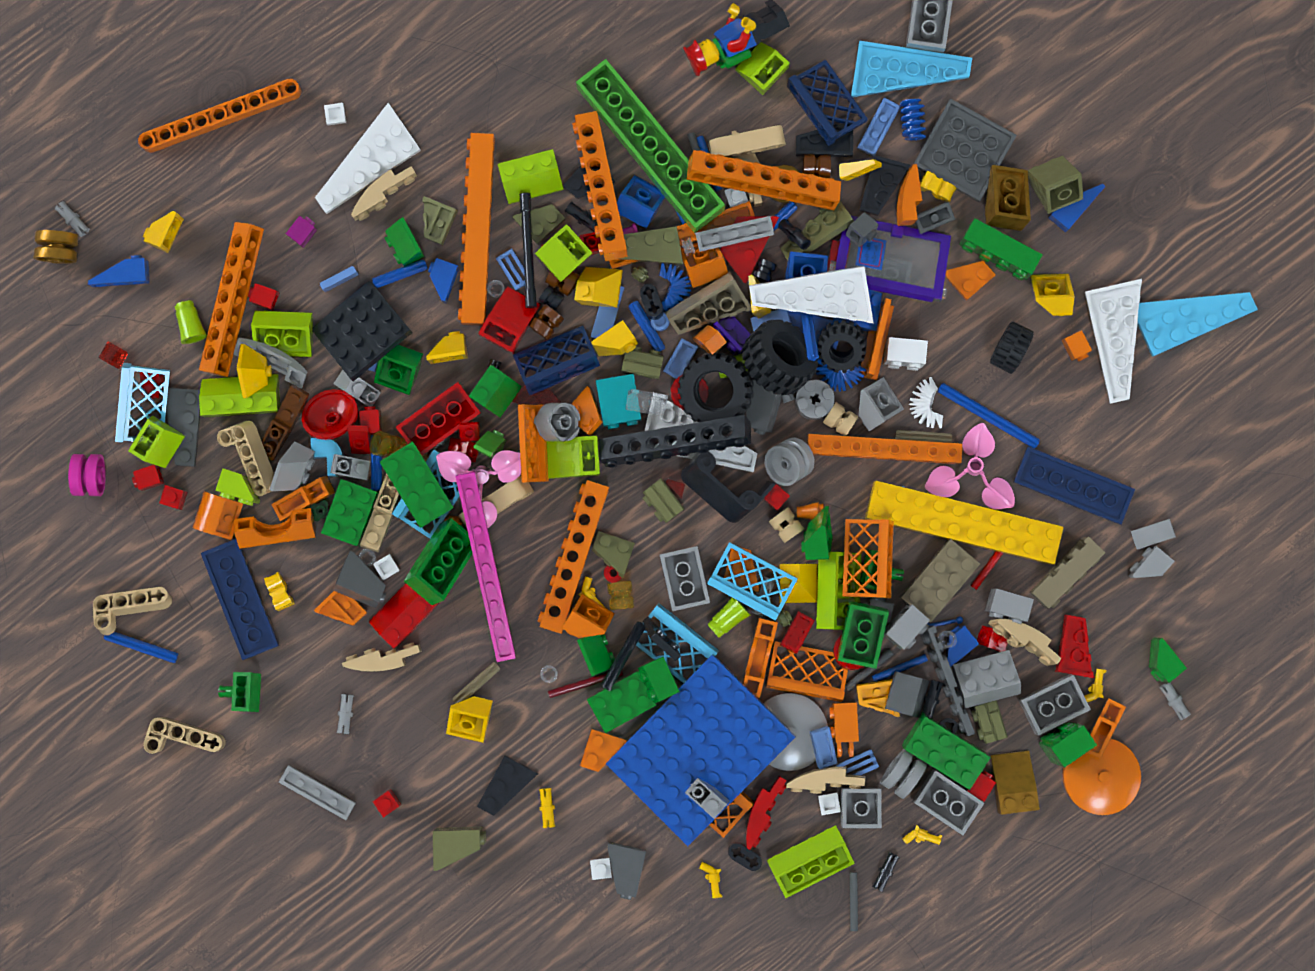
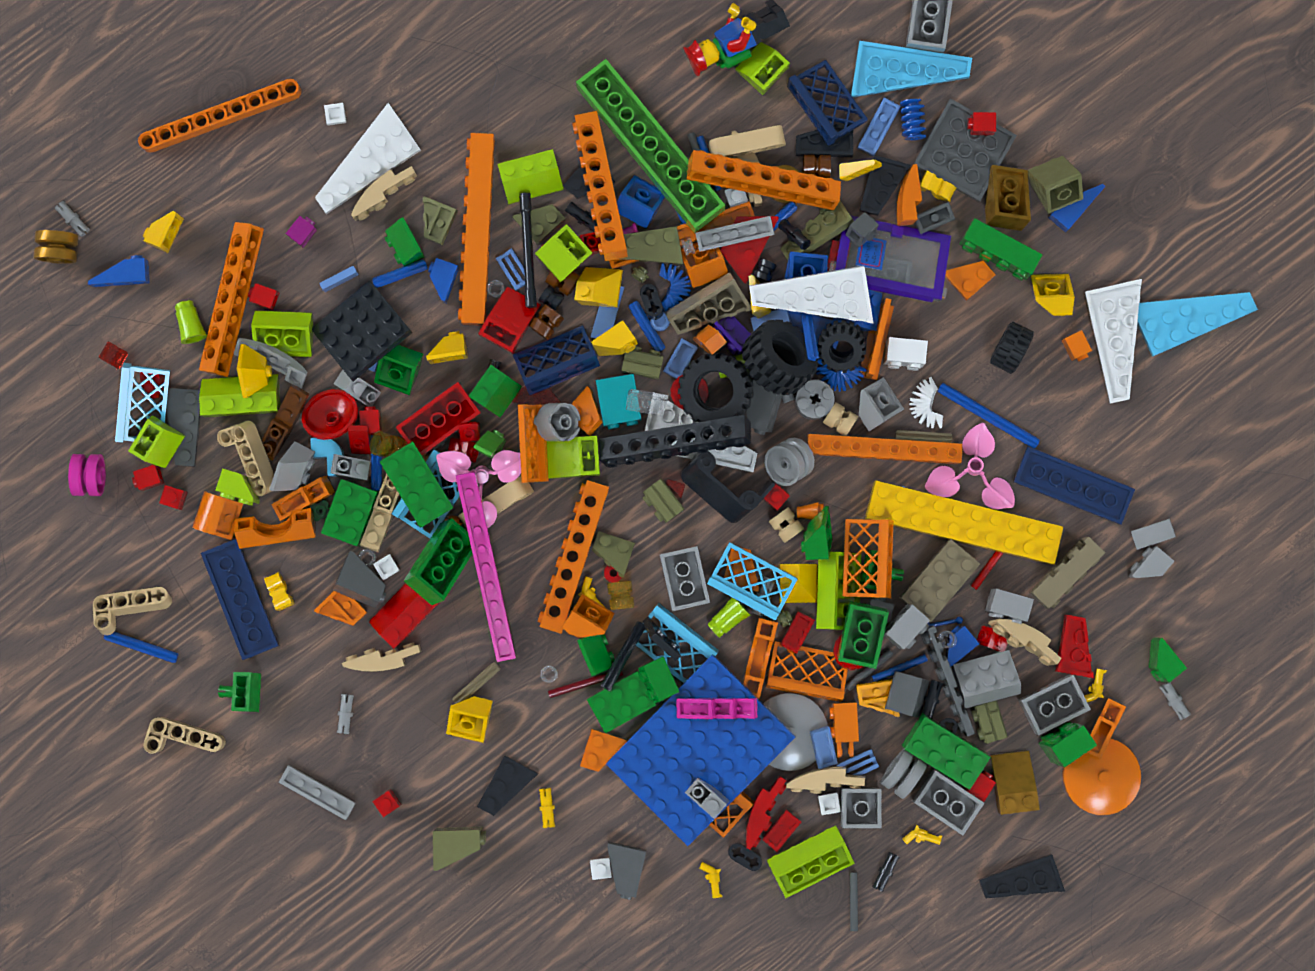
(716, 708): none -> dark pink slope
(781, 830): none -> red plate
(982, 123): none -> red brick
(1024, 879): none -> black wing

